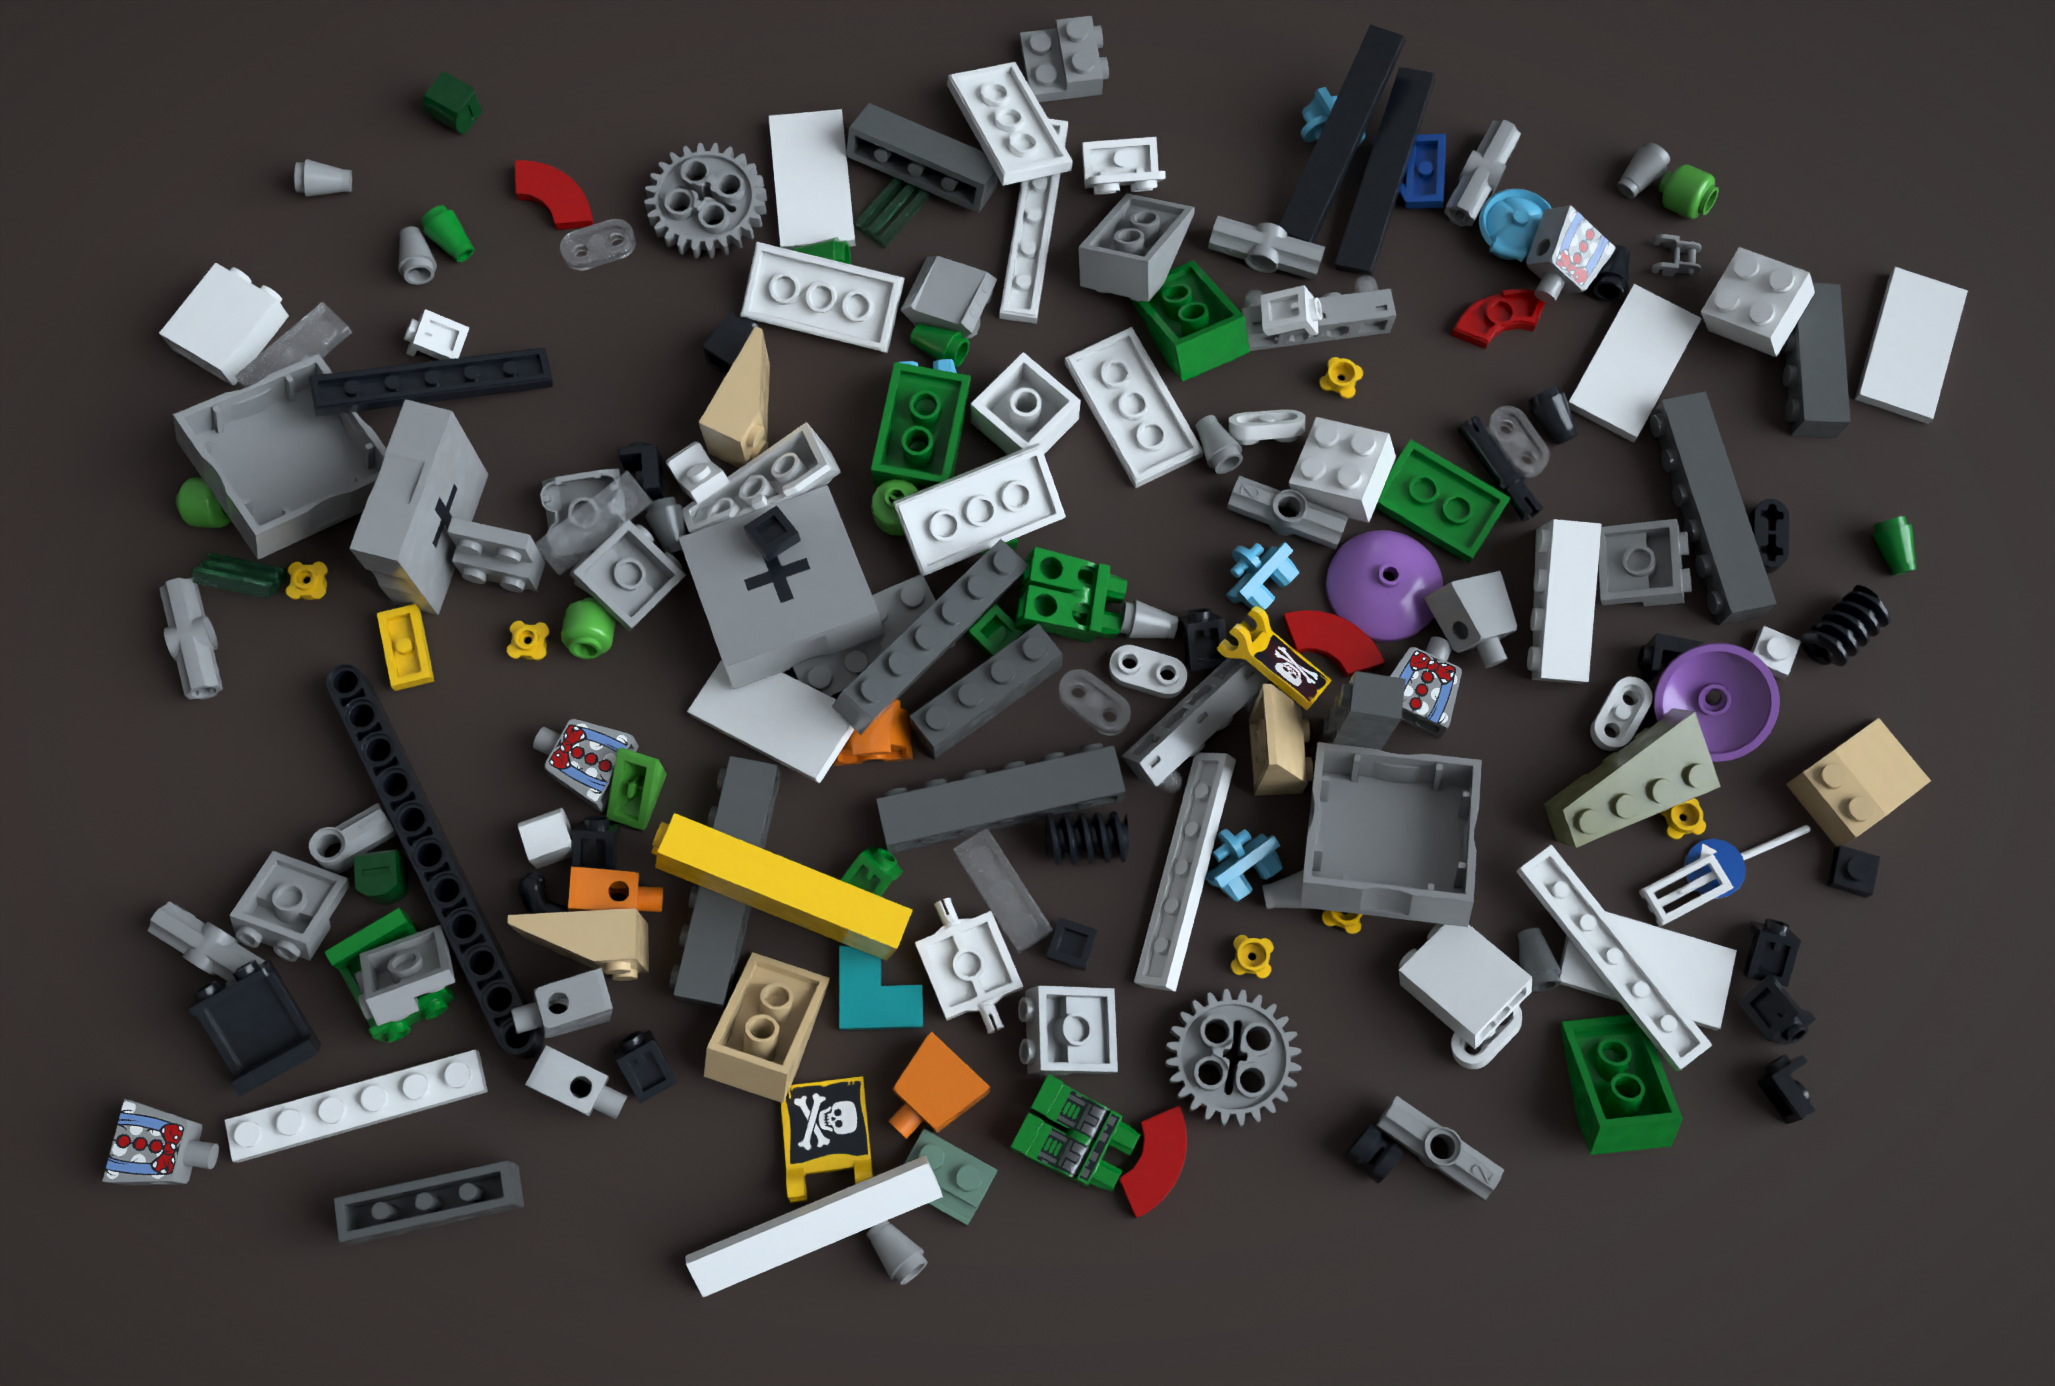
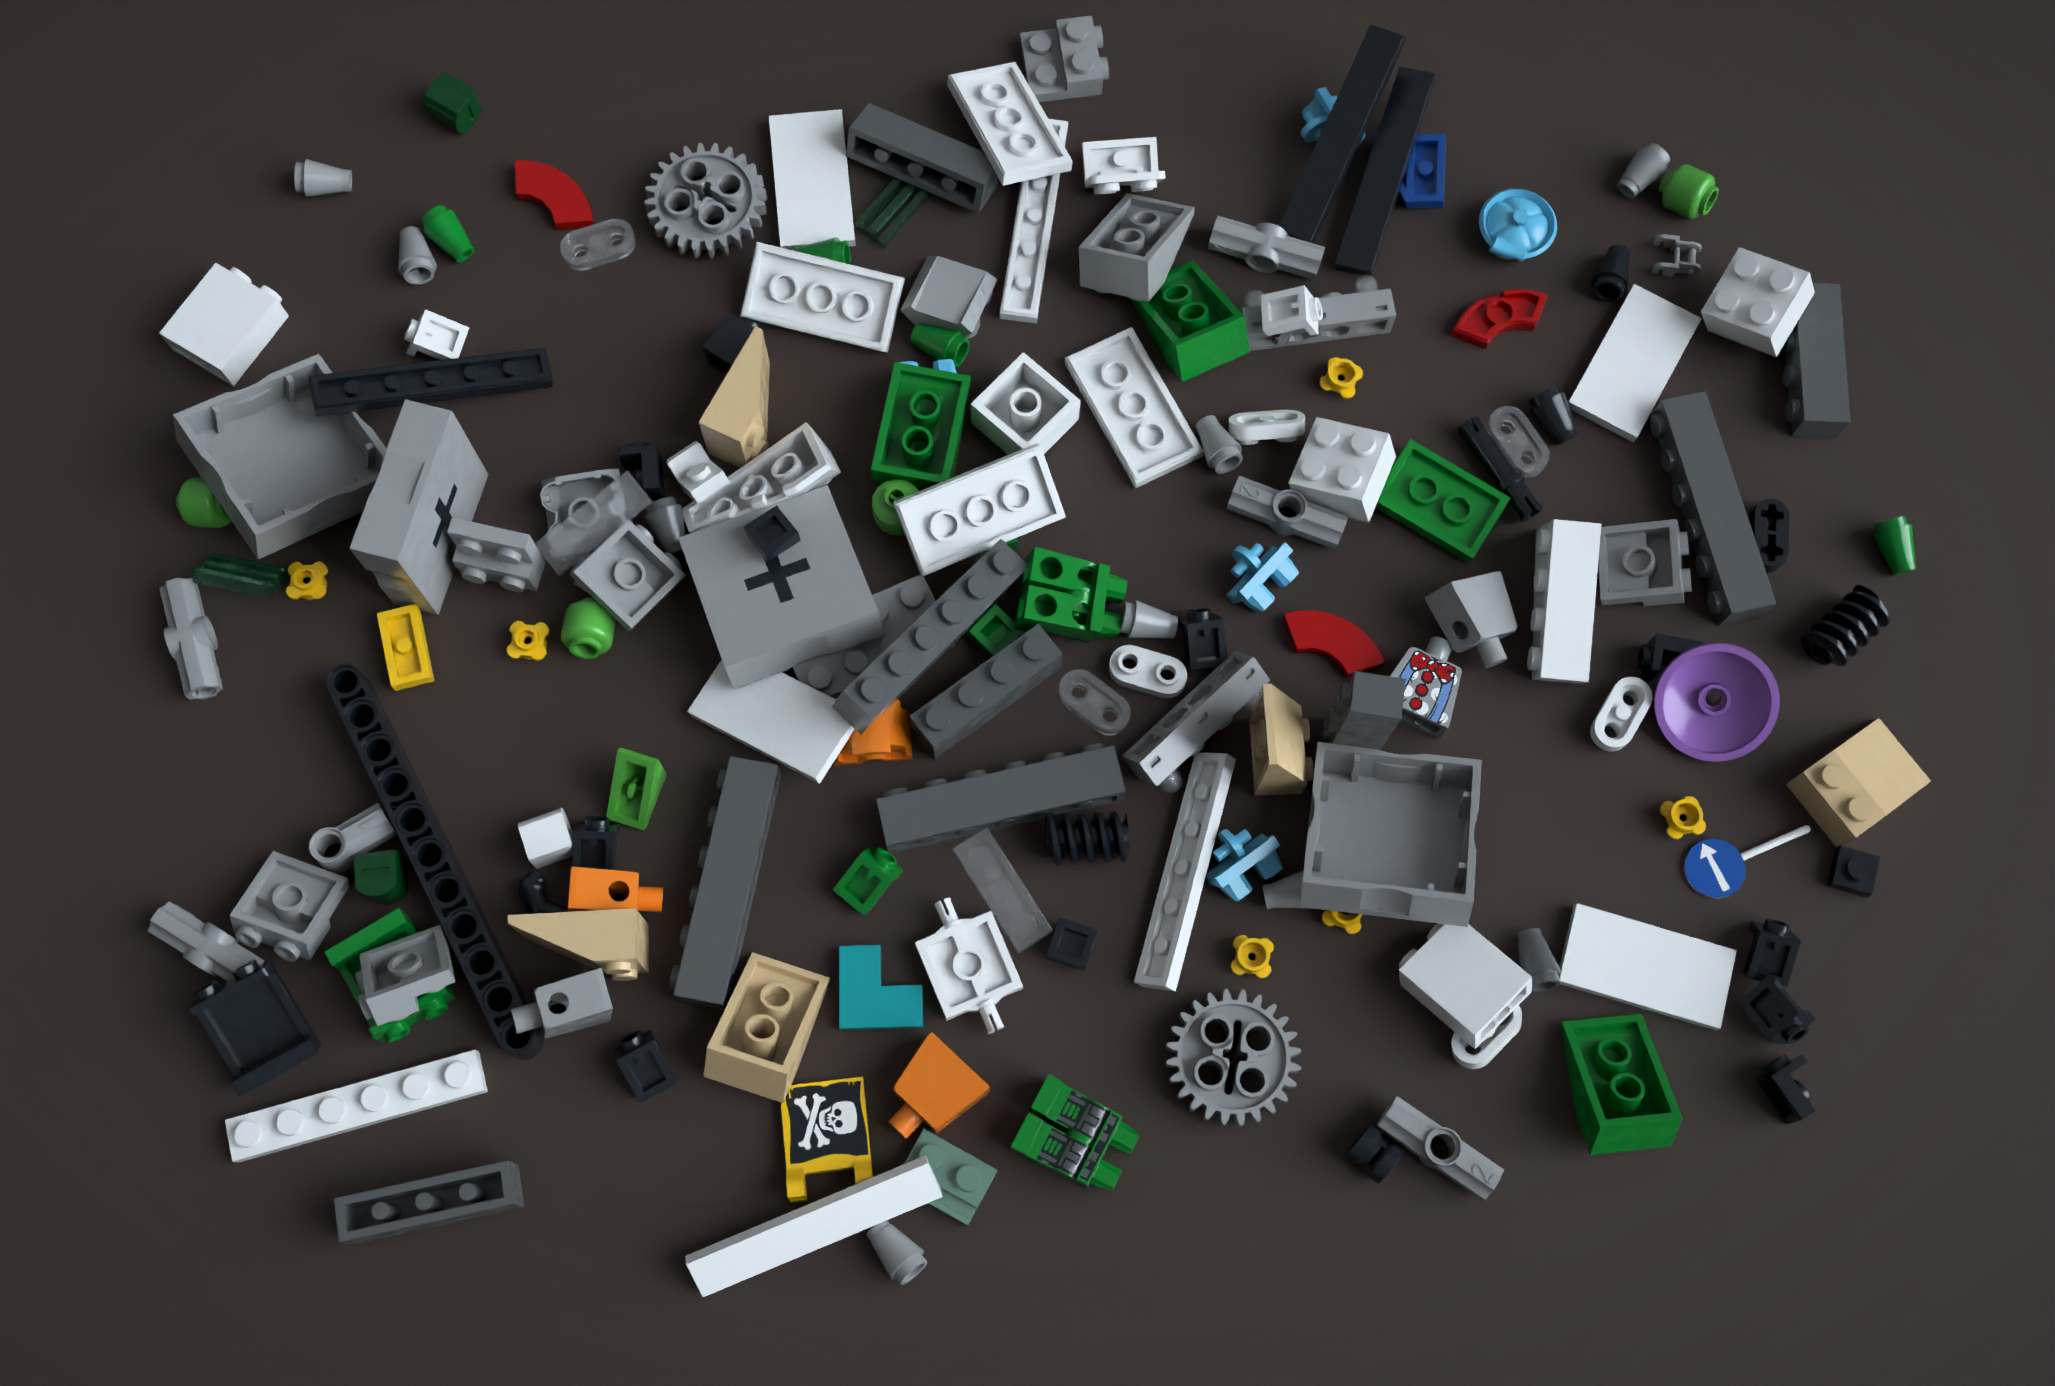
(156, 1148): torso -> none
(312, 335): clear plate -> none
(558, 1073): light grey torso -> none
(583, 758): torso -> none
(780, 886): yellow brick -> none
(1069, 1030): light grey plate -> none
(1159, 1162): red tile -> none
(1275, 659): flag -> none
(1377, 606): medium lavender dish -> none
(1482, 173): light grey piece -> none
(1566, 253): light grey torso -> none
(1614, 958): white plate -> none
(1642, 779): wedge -> none
(1655, 905): white tile -> none
(1776, 651): white plate -> none
(1911, 345): white tile -> none

